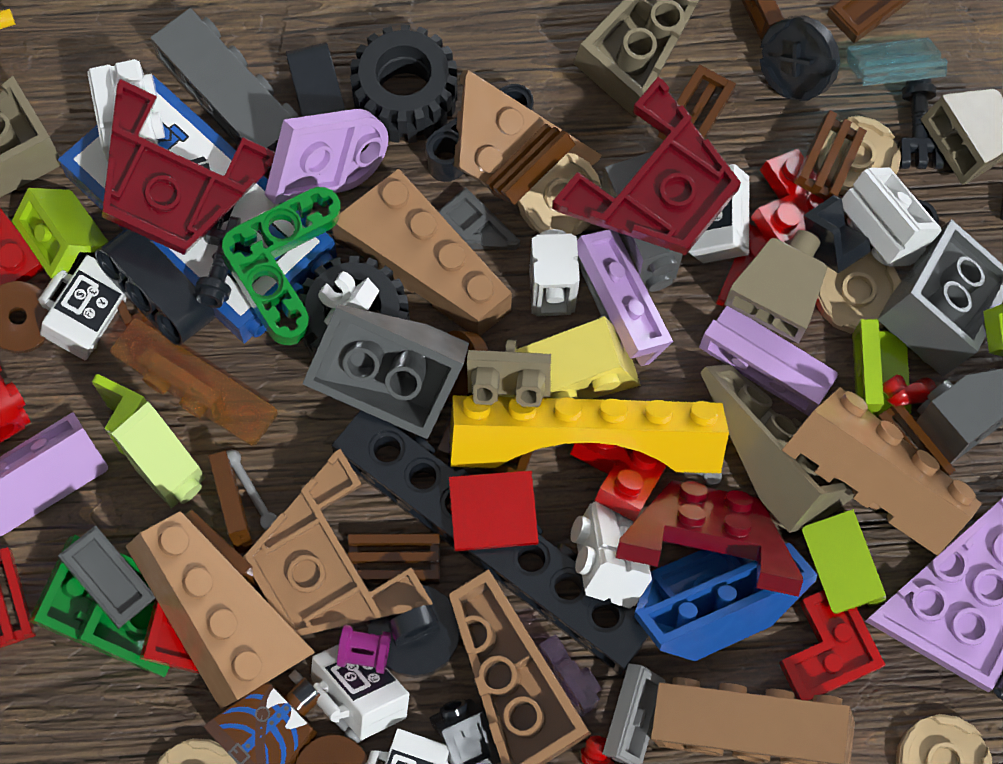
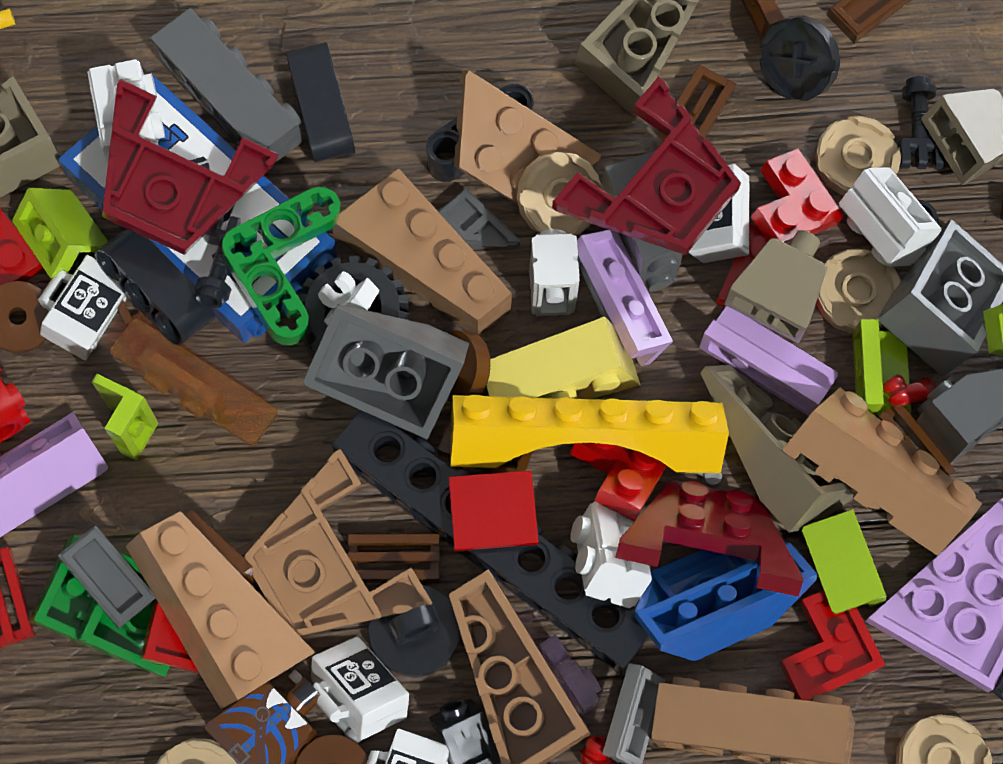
(159, 456): yellowish green slope -> none
(231, 501): reddish brown tile -> none
(267, 517): light grey hinge -> none
(326, 153): lavender plate -> none
(363, 649): magenta bush -> none
(398, 54): black tyre -> none
(509, 374): dark tan hips -> none
(530, 164): reddish brown tile -> none
(839, 243): black panel -> none
(842, 131): reddish brown tile -> none
(896, 61): clear light blue plate -> none

